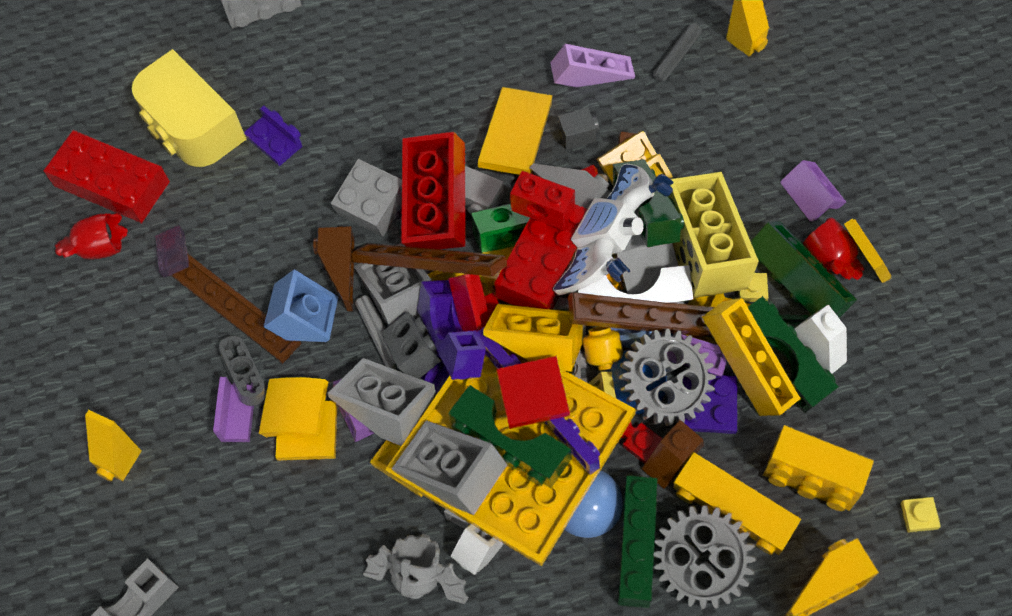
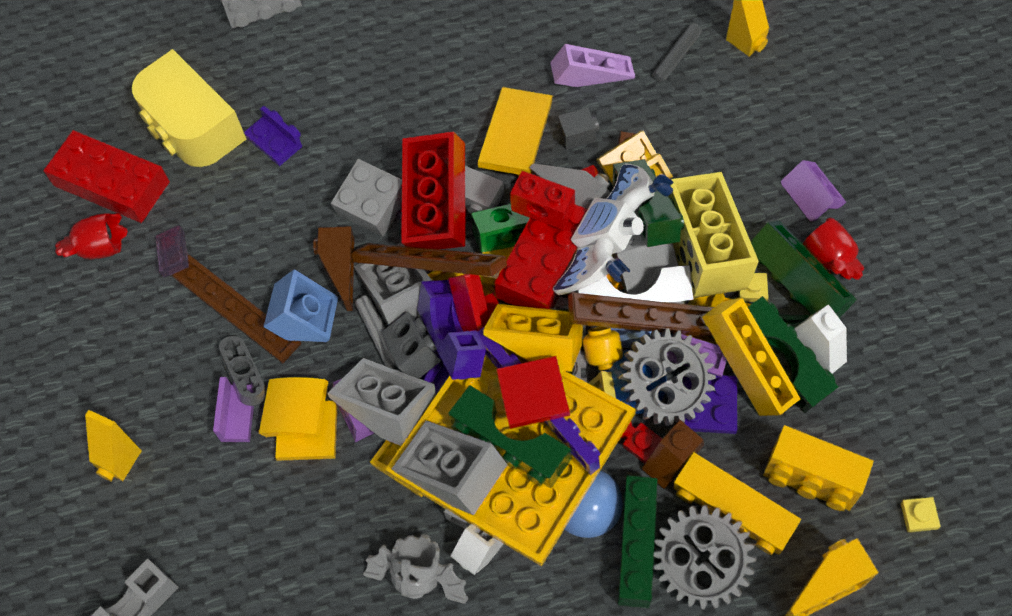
(868, 250): yellow tile -> none

